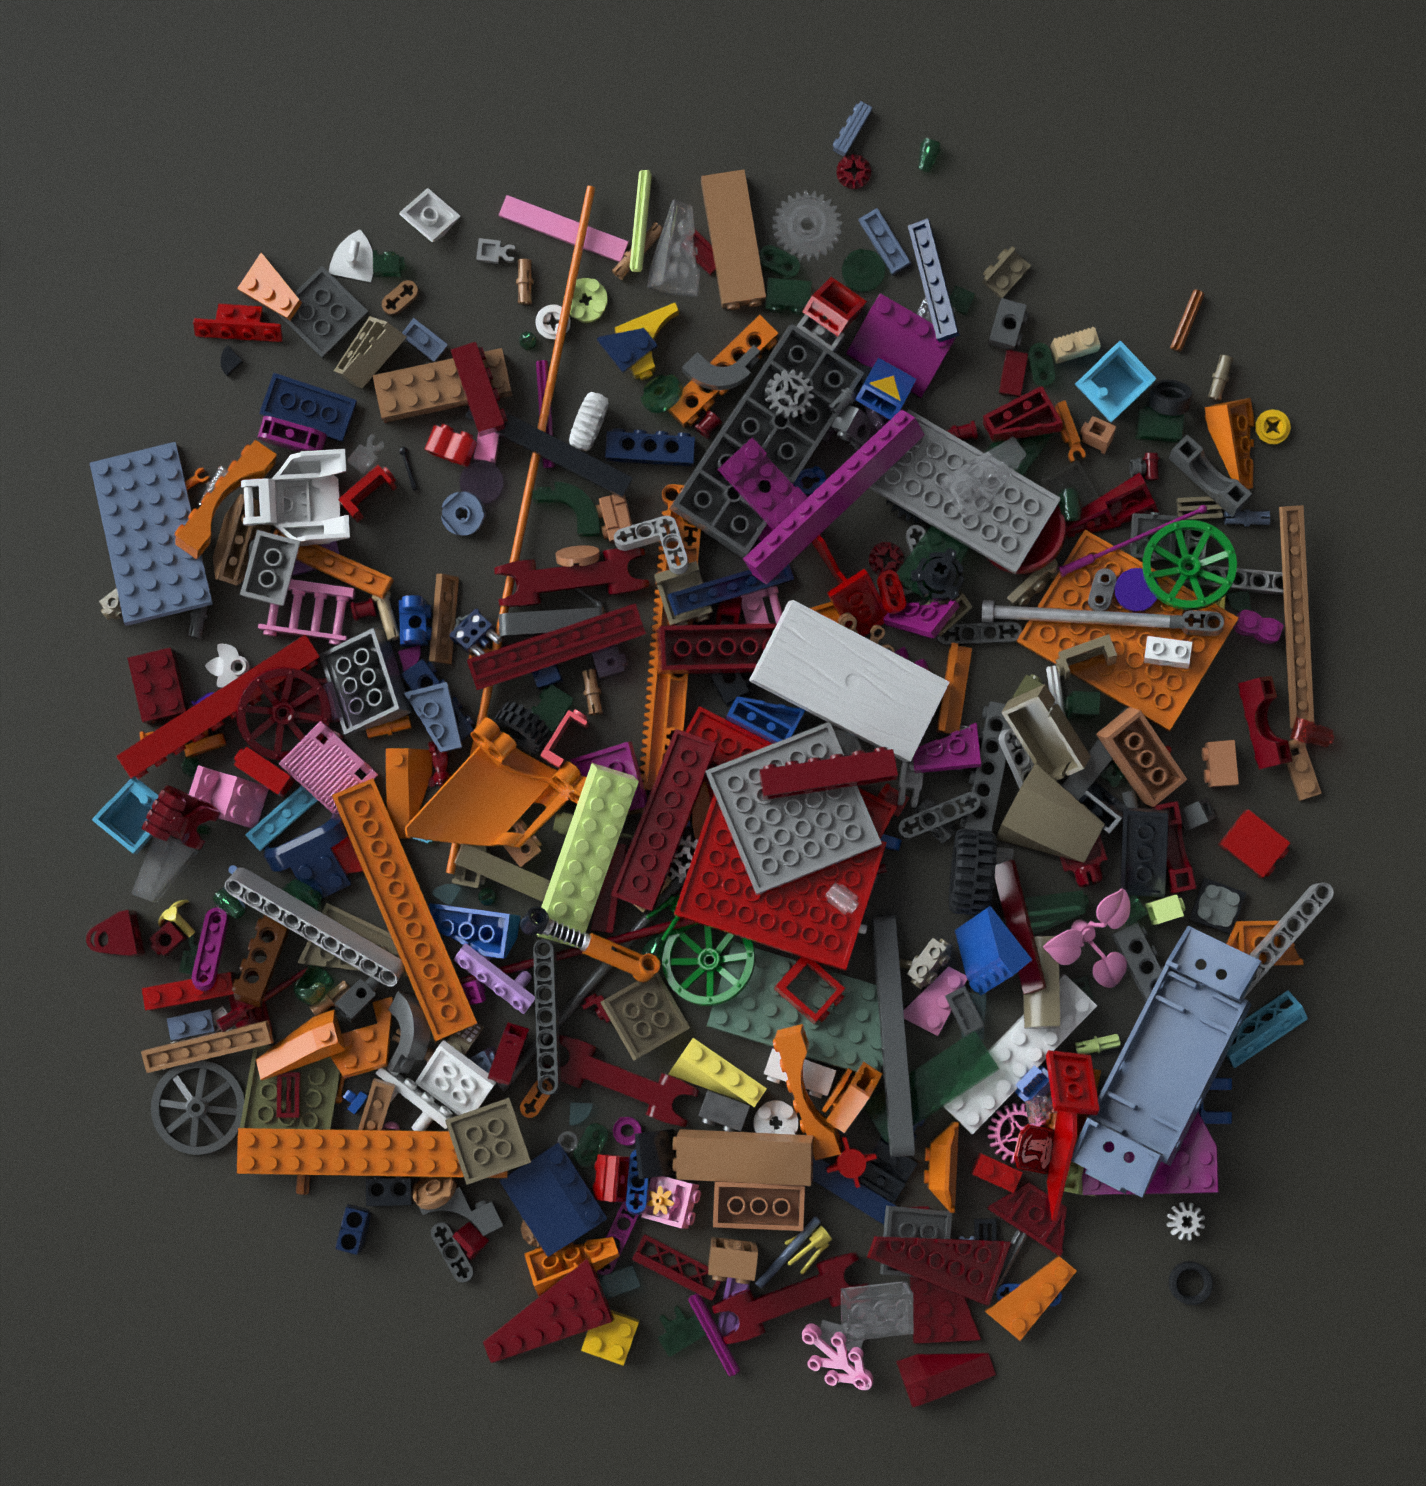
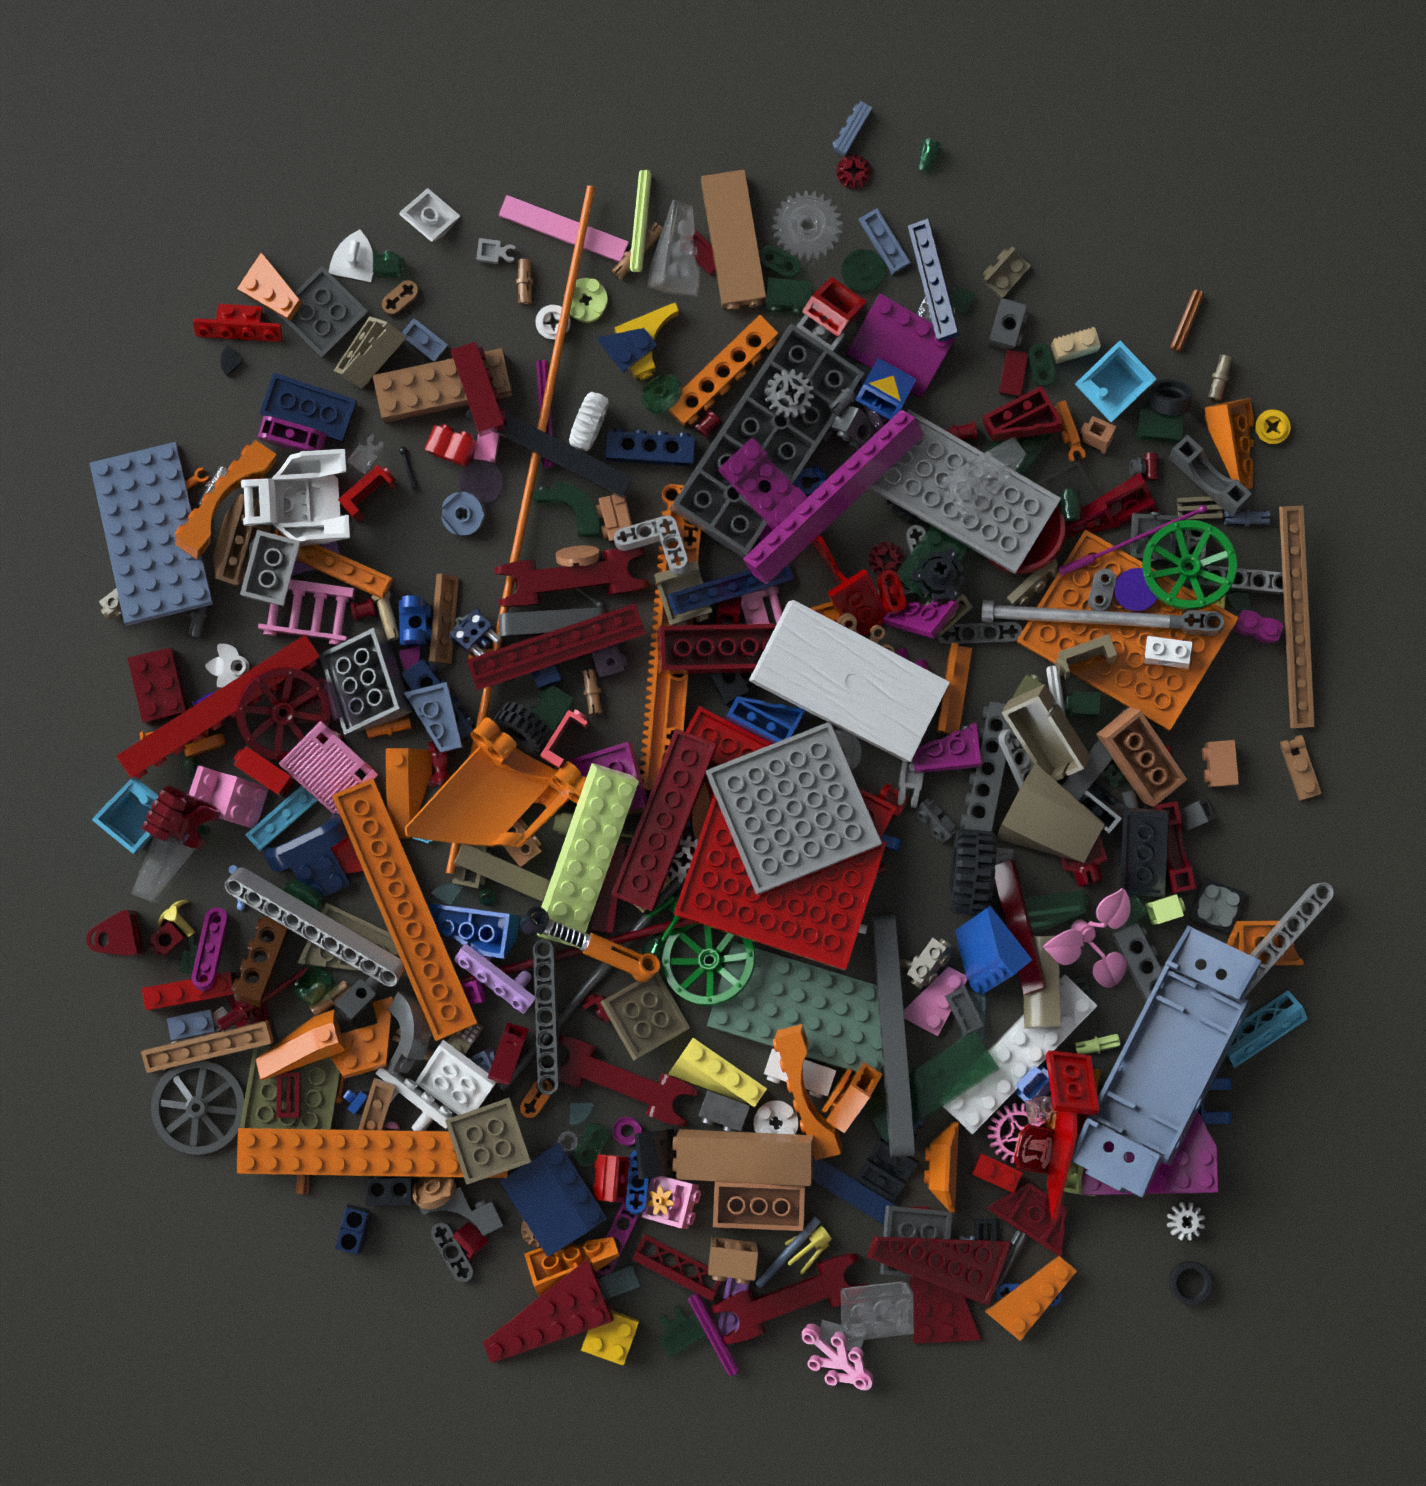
(228, 903): clear green cone -> none
(530, 344): clear green hinge -> none
(717, 377): dark grey arch -> none
(791, 975): red window -> none
(828, 774): dark red brick -> none
(842, 898): clear brick -> none
(851, 1162): red piece -> none
(937, 1375): dark red wedge -> none
(940, 818): dark grey beam -> none
(1255, 844): red panel -> none
(1256, 699): dark red arch -> none
(1308, 731): clear red piece -> none

